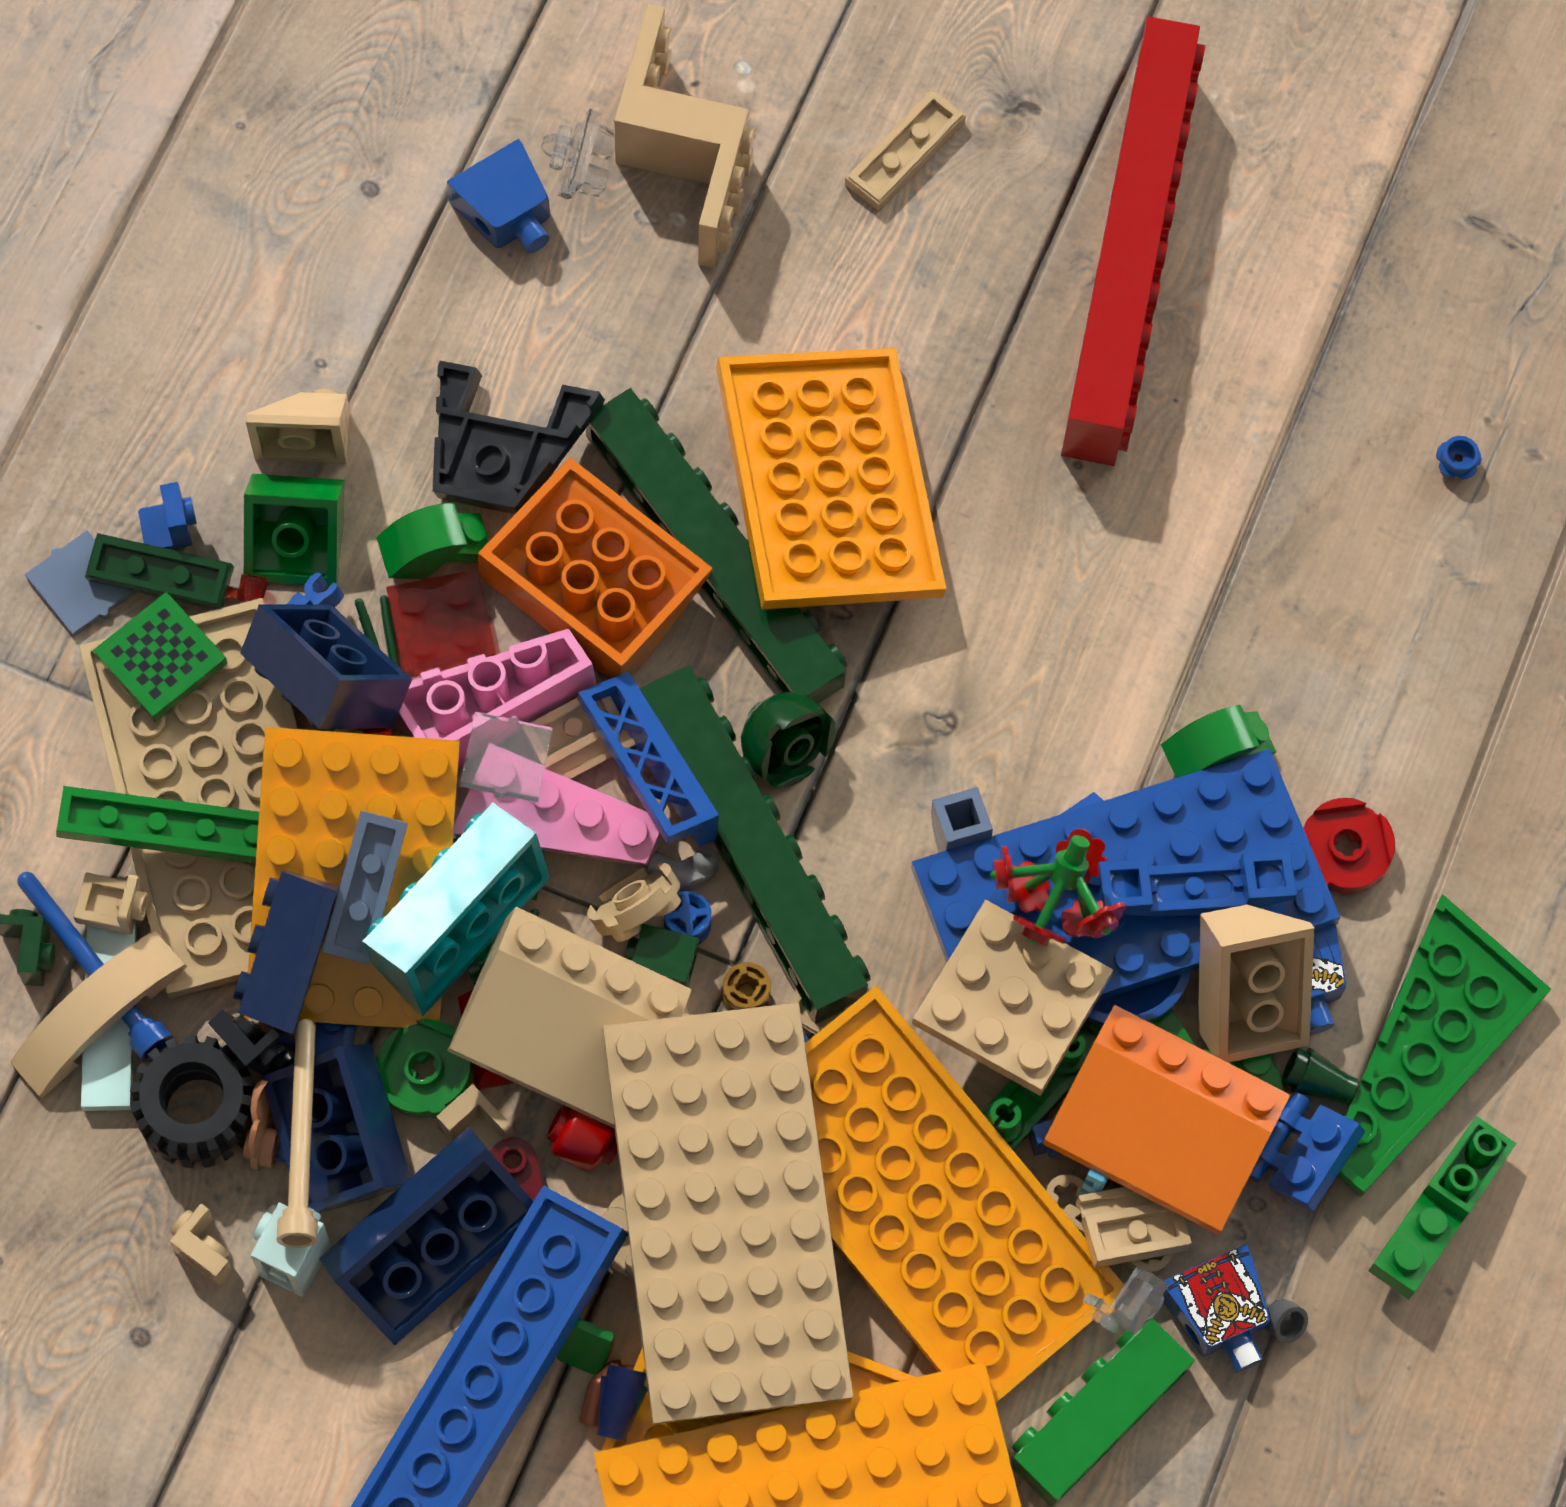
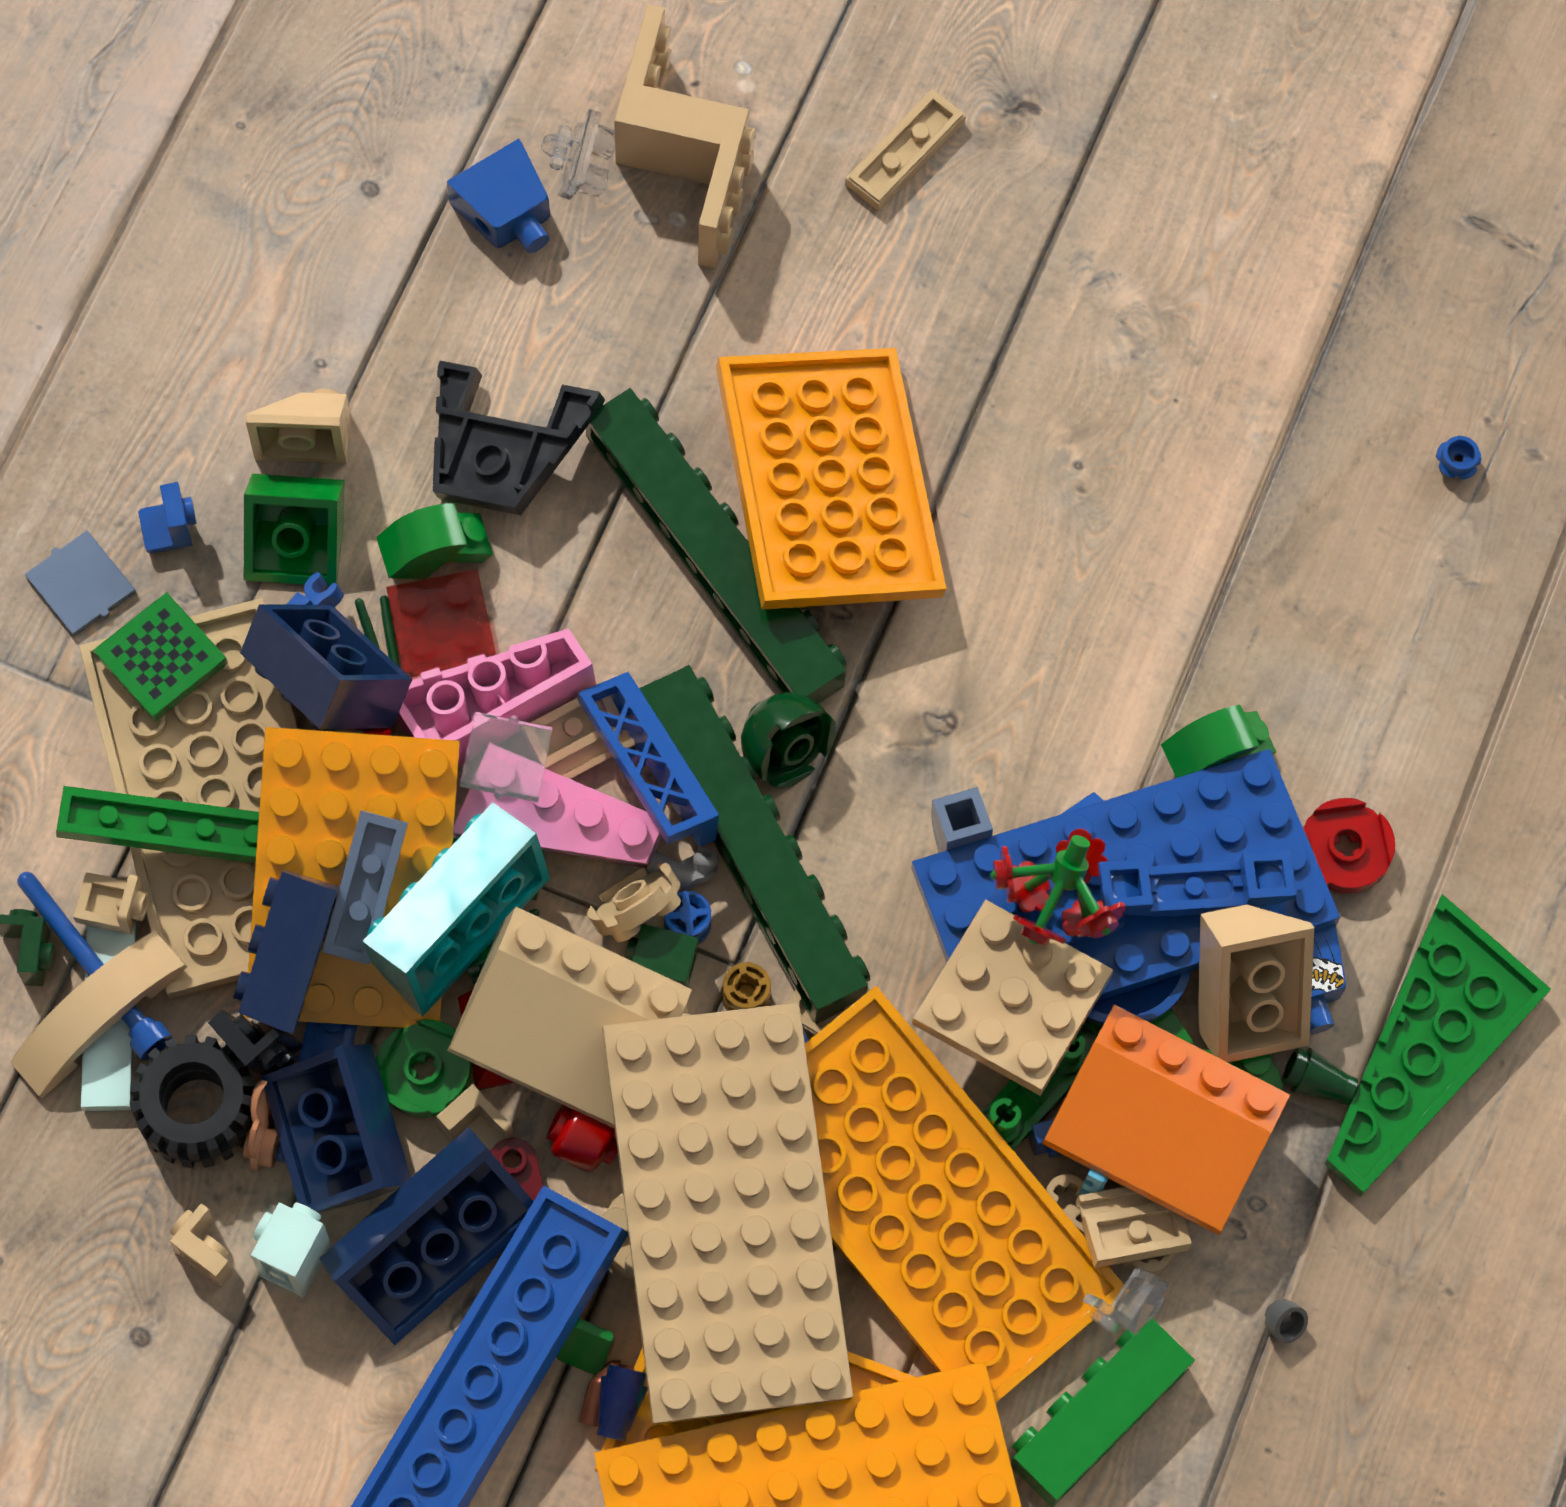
(159, 570): dark green tile -> none
(250, 588): clear red hand -> none
(297, 1225): tan piece -> none
(593, 567): orange slope -> none
(1134, 243): red brick -> none
(1221, 1306): torso -> none
(1316, 1156): blue plate -> none
(1442, 1207): green slope -> none

